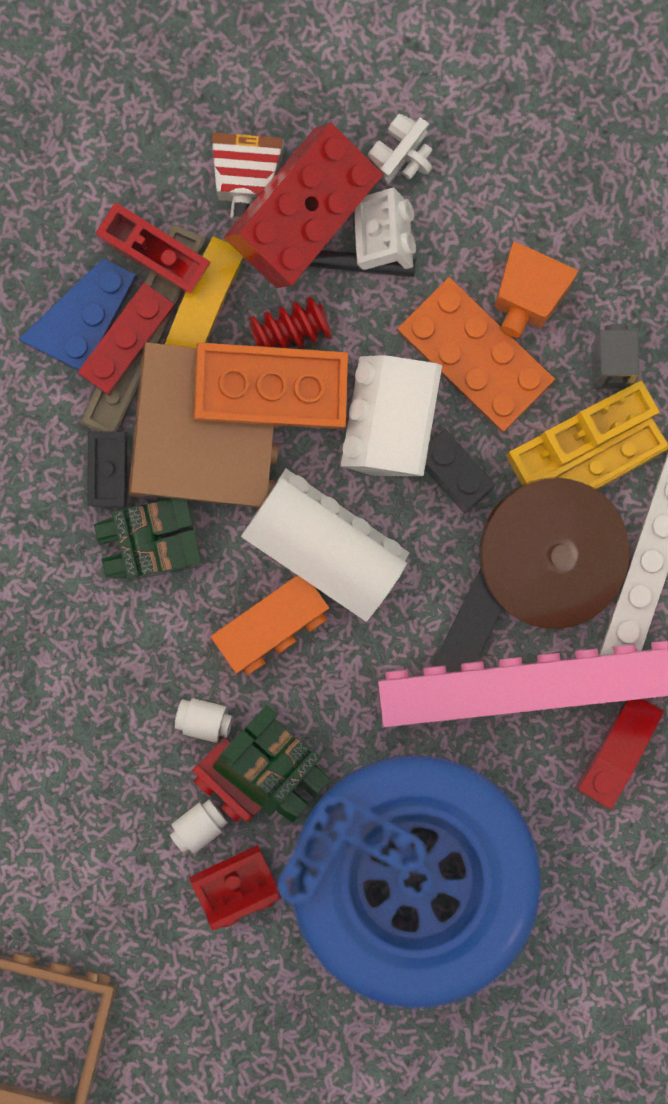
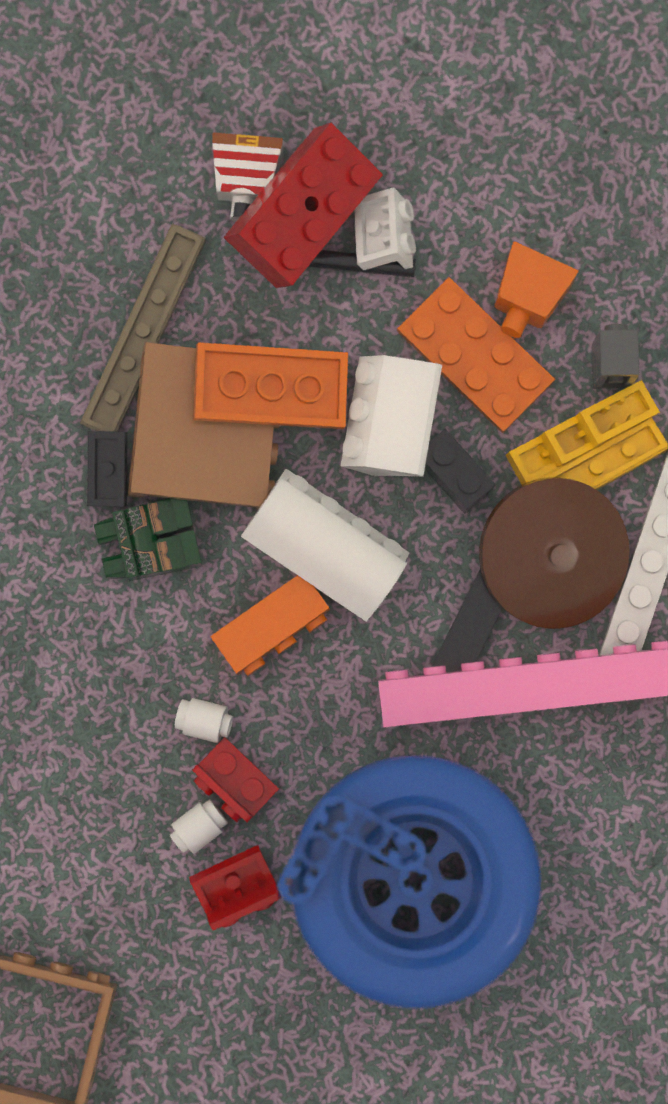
(82, 315): blue wing -> none
(126, 339): red plate -> none
(151, 248): red slope -> none
(201, 307): yellow slope -> none
(270, 765): dark green hips -> none
(291, 327): red piece -> none
(410, 136): white hips -> none
(619, 752): red slope -> none

